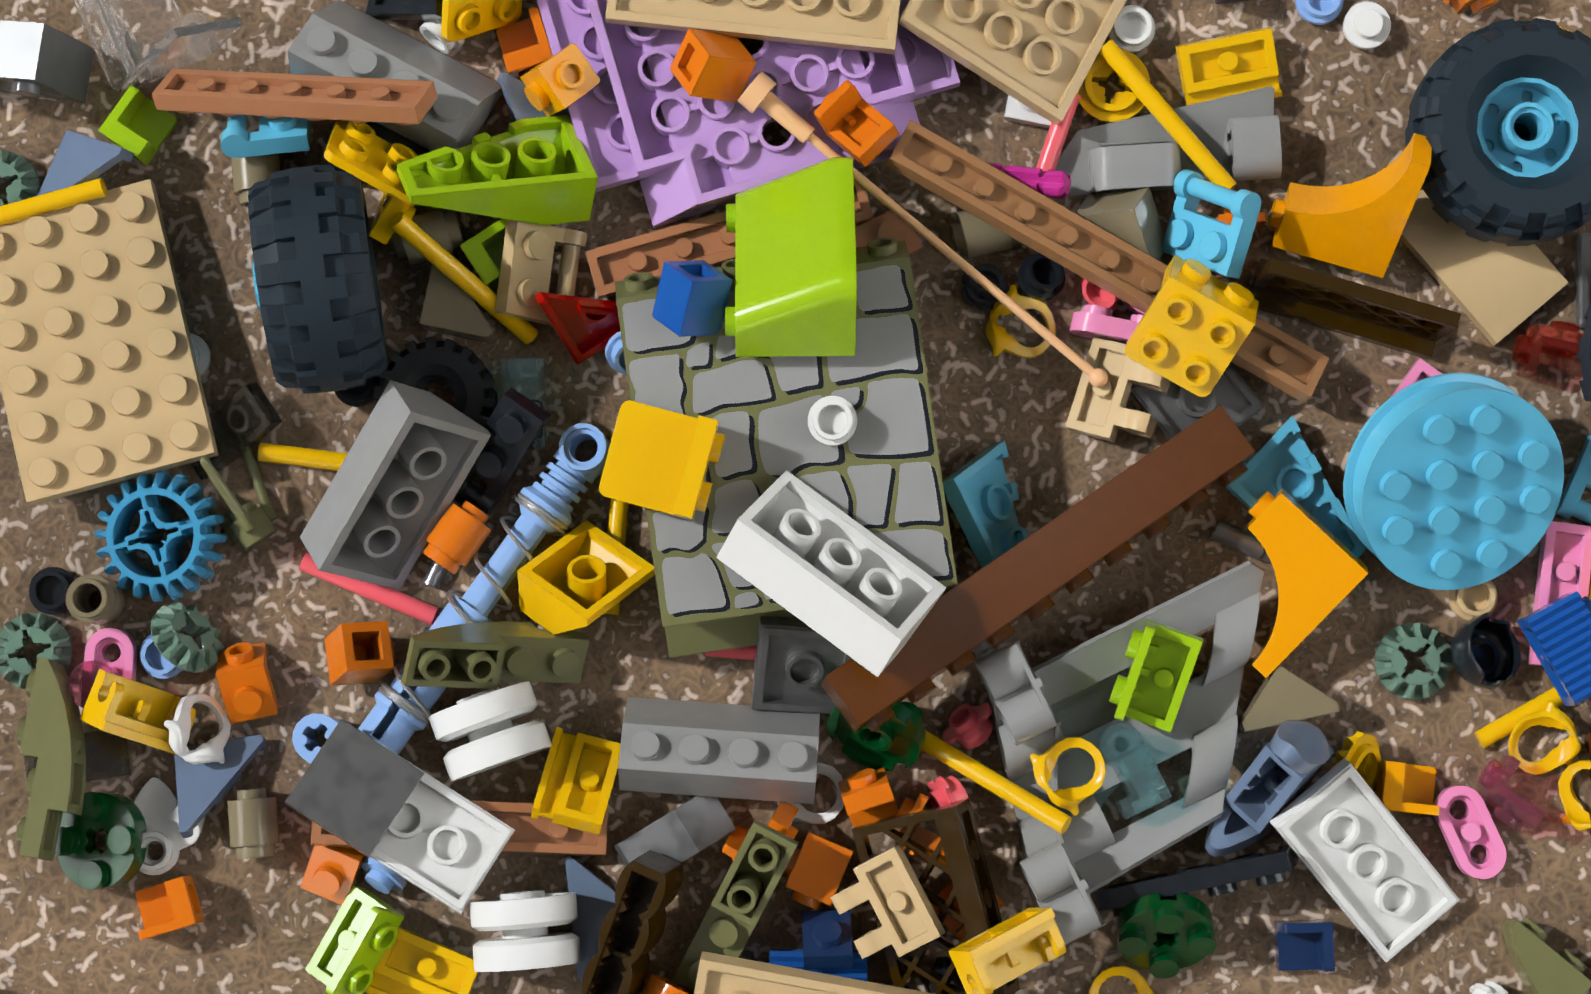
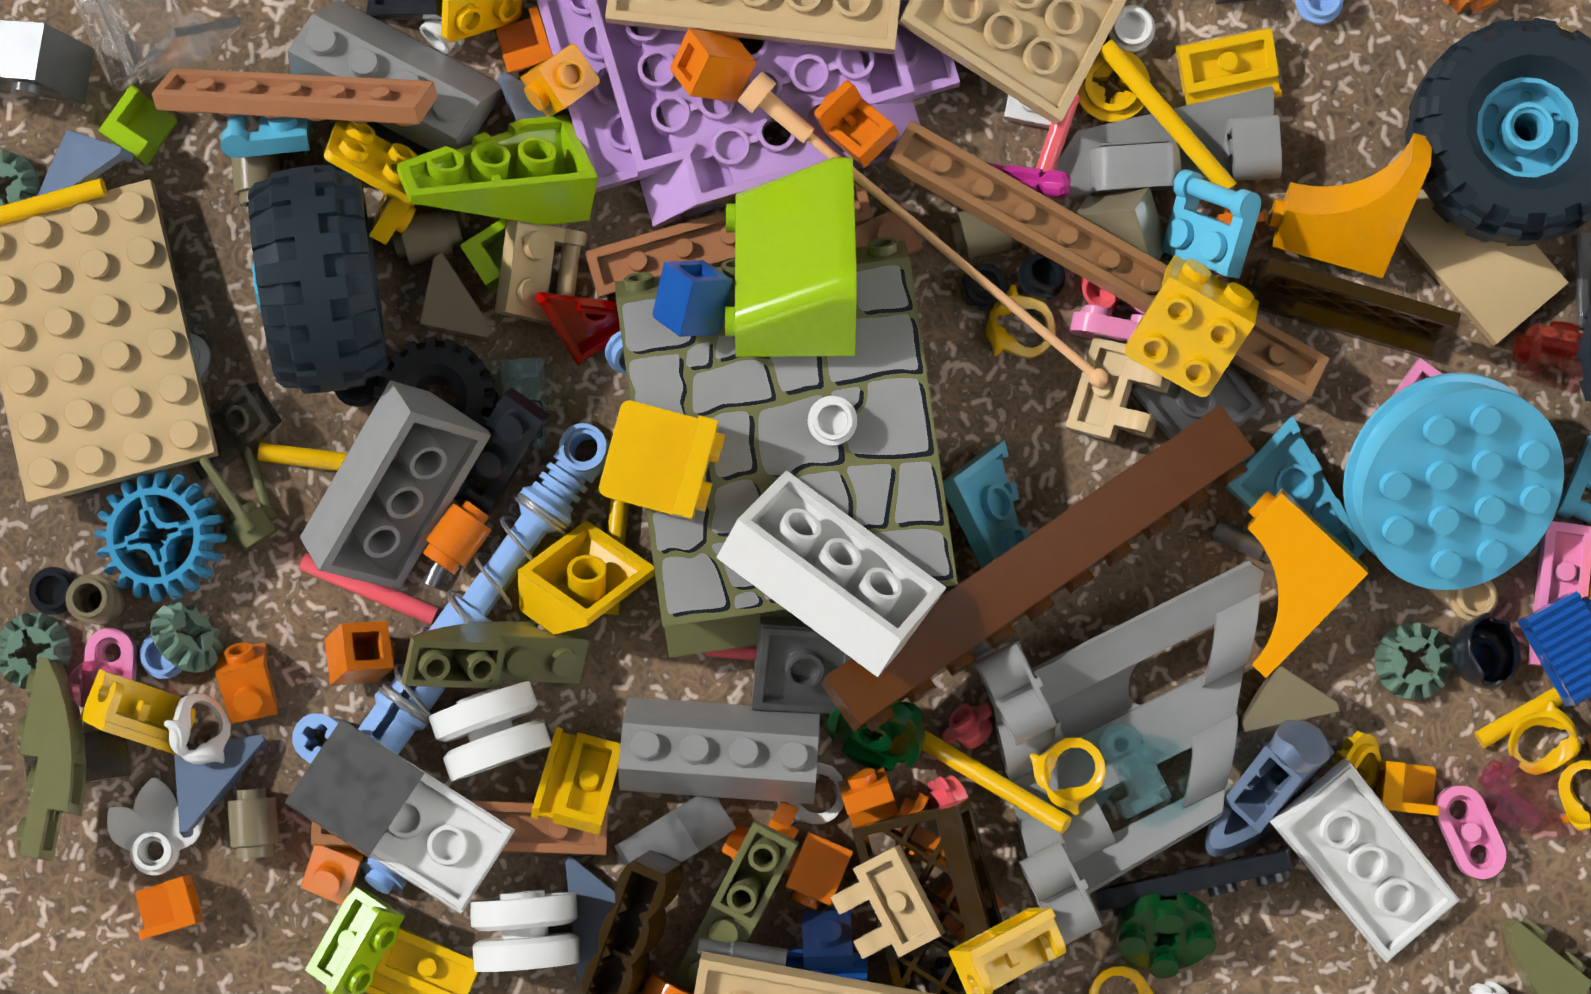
(123, 854): dark green plate -> none
(459, 275): yellow bar -> none
(744, 950): none -> flat silver pin
(1157, 676): lime bracket -> none
(1304, 945): dark blue panel -> none
(1366, 25): white plate -> none

